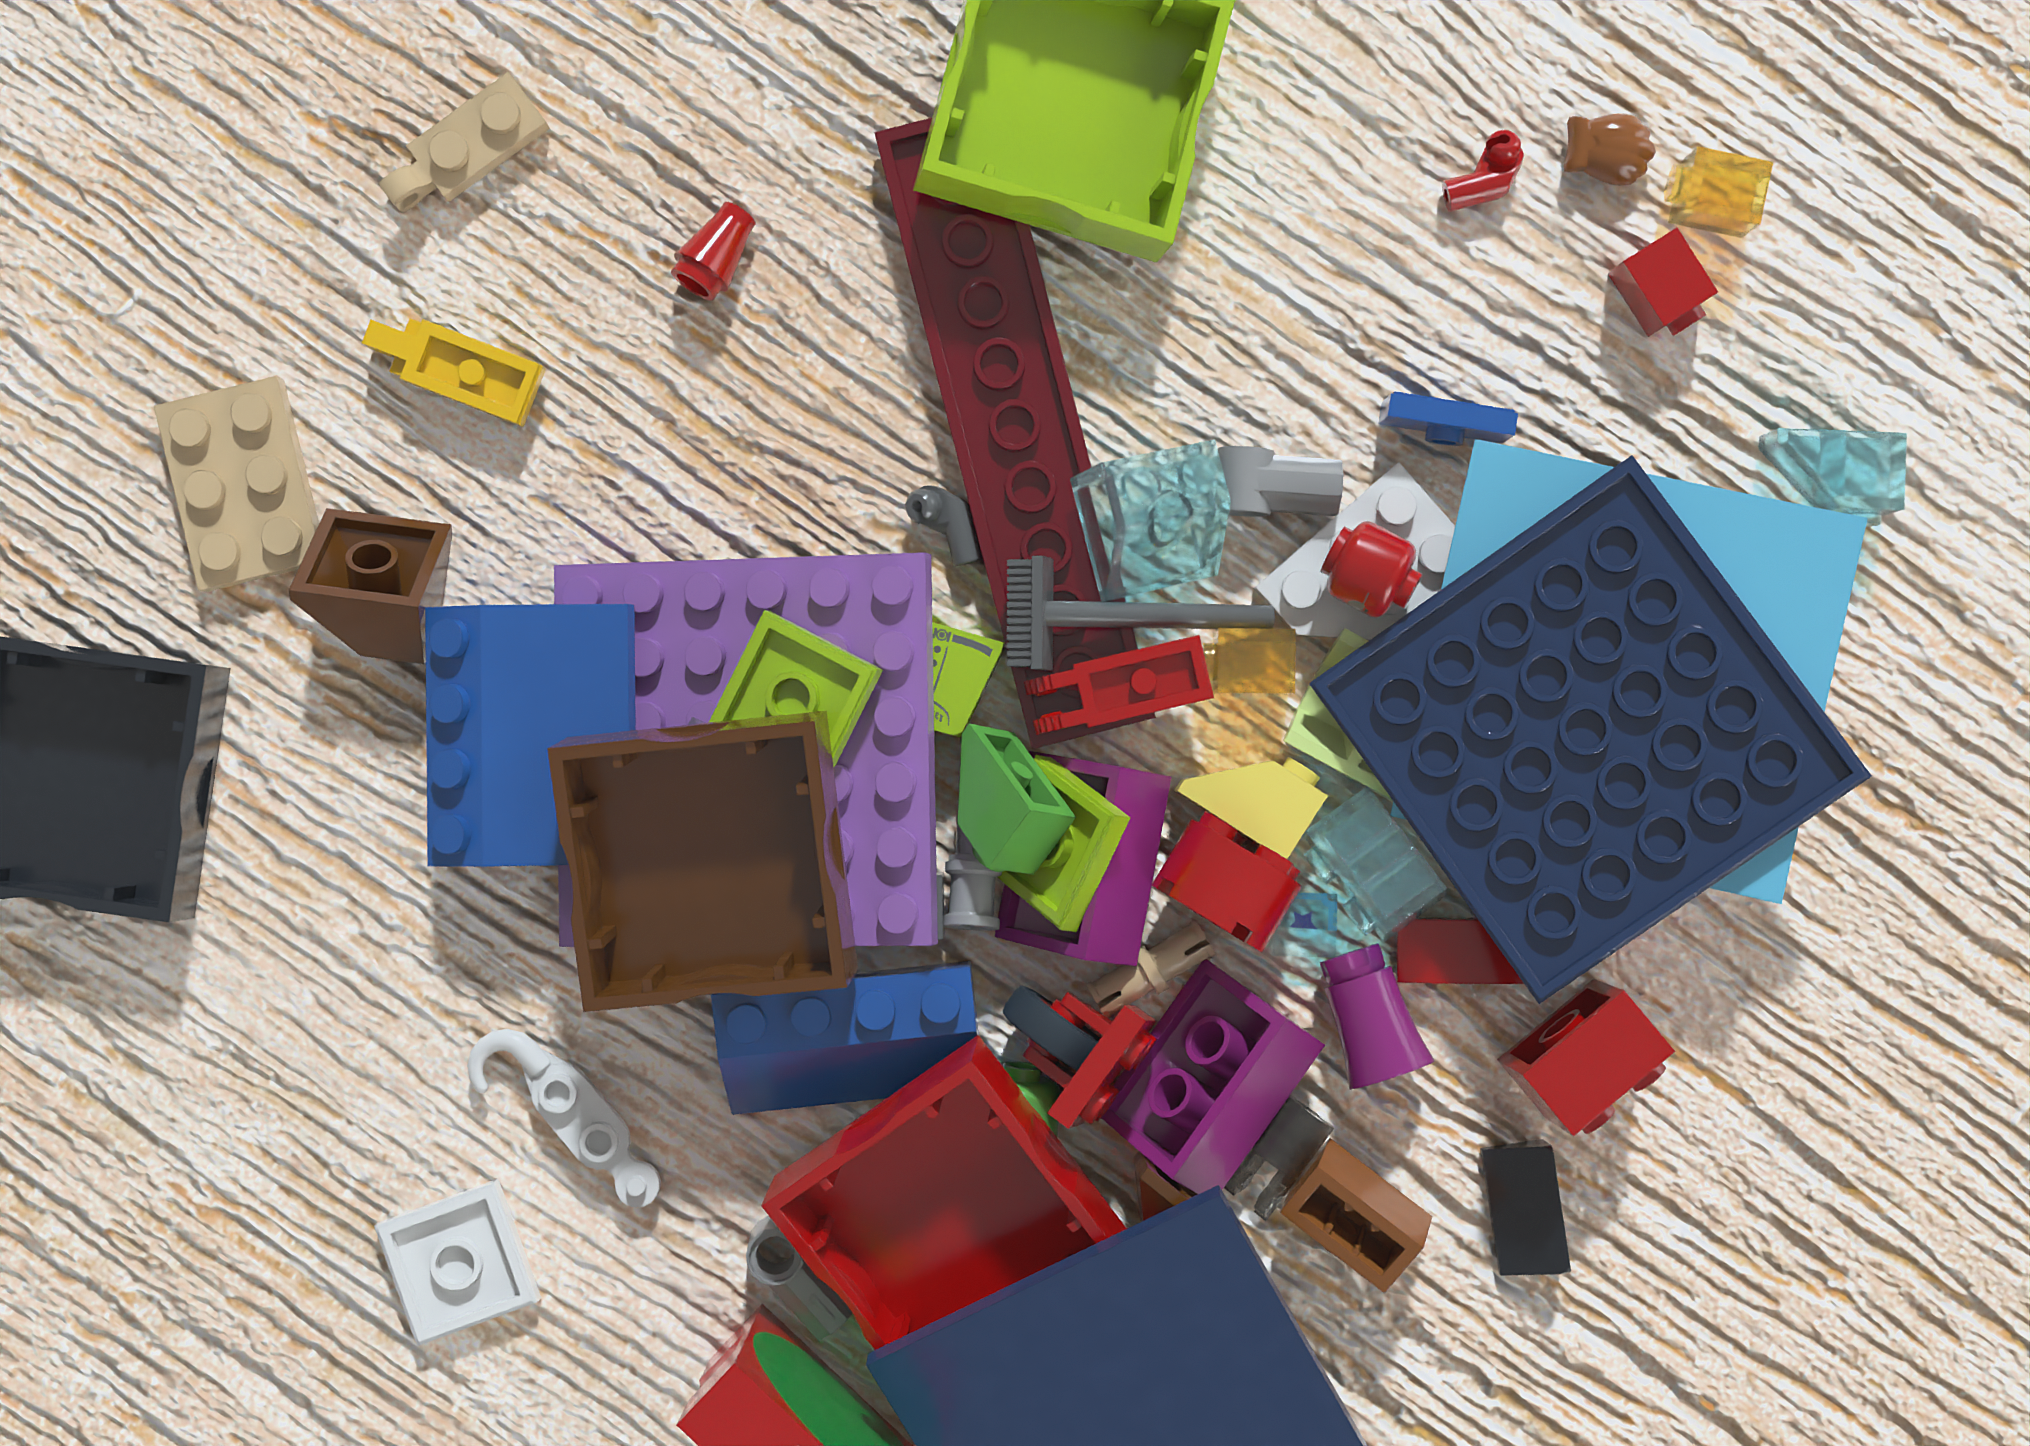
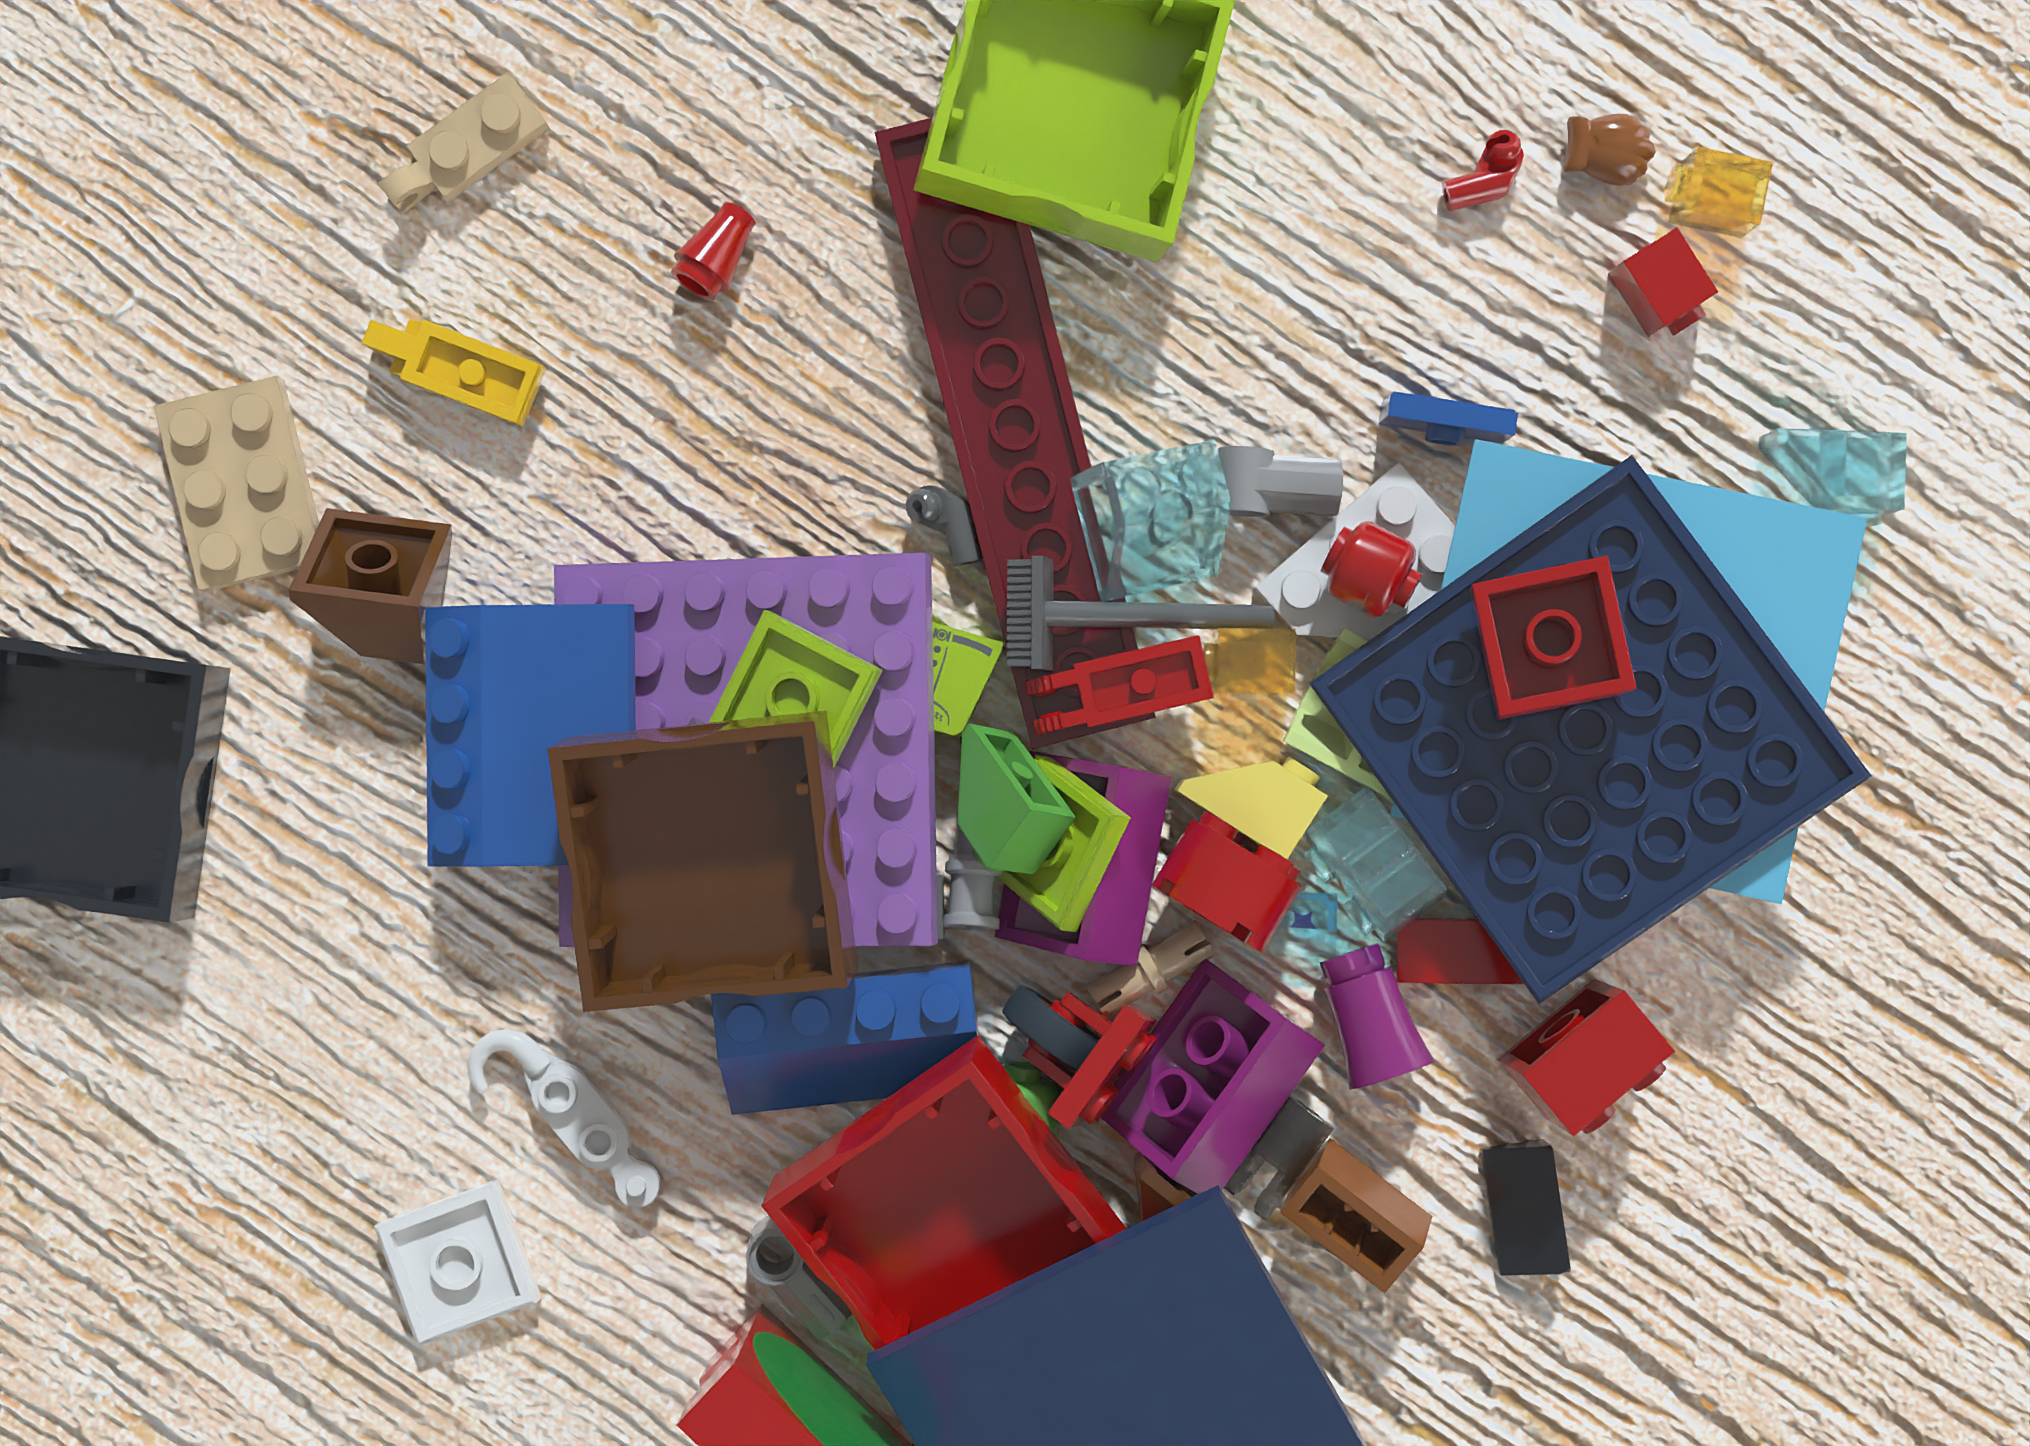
(1552, 638): none -> red brick

